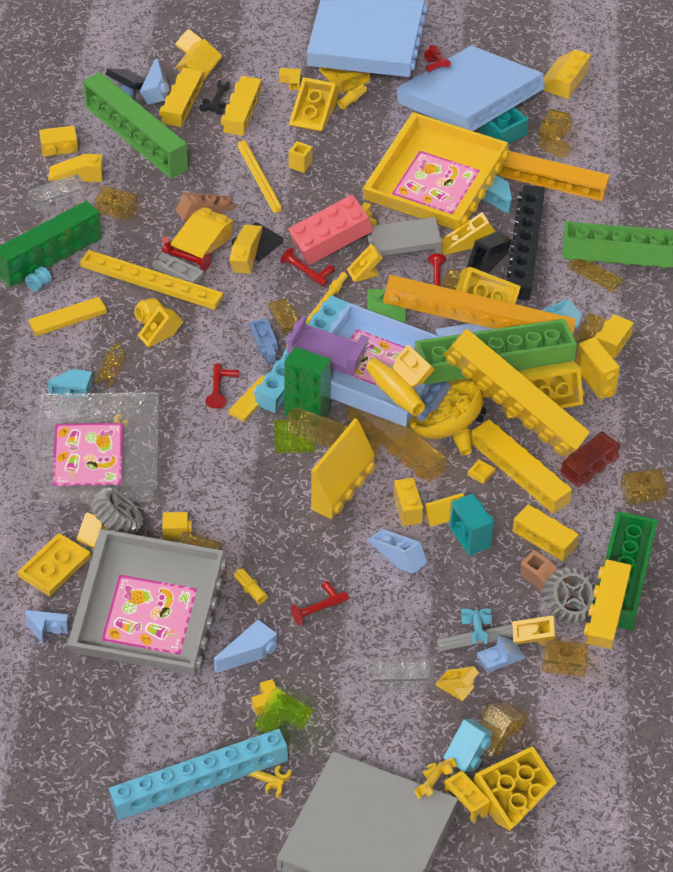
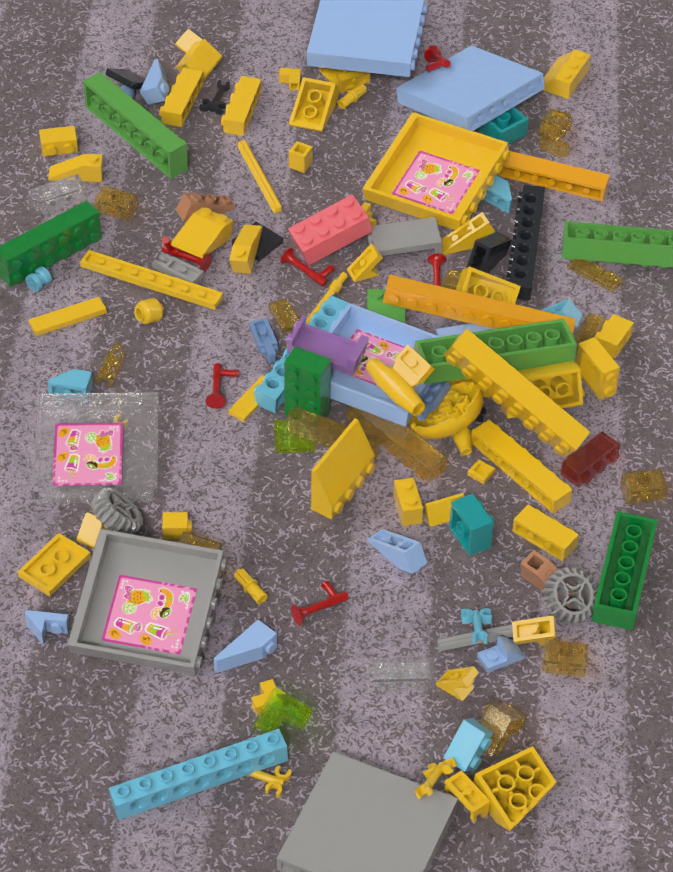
(160, 326): yellow slope -> none
(608, 604): yellow brick -> none

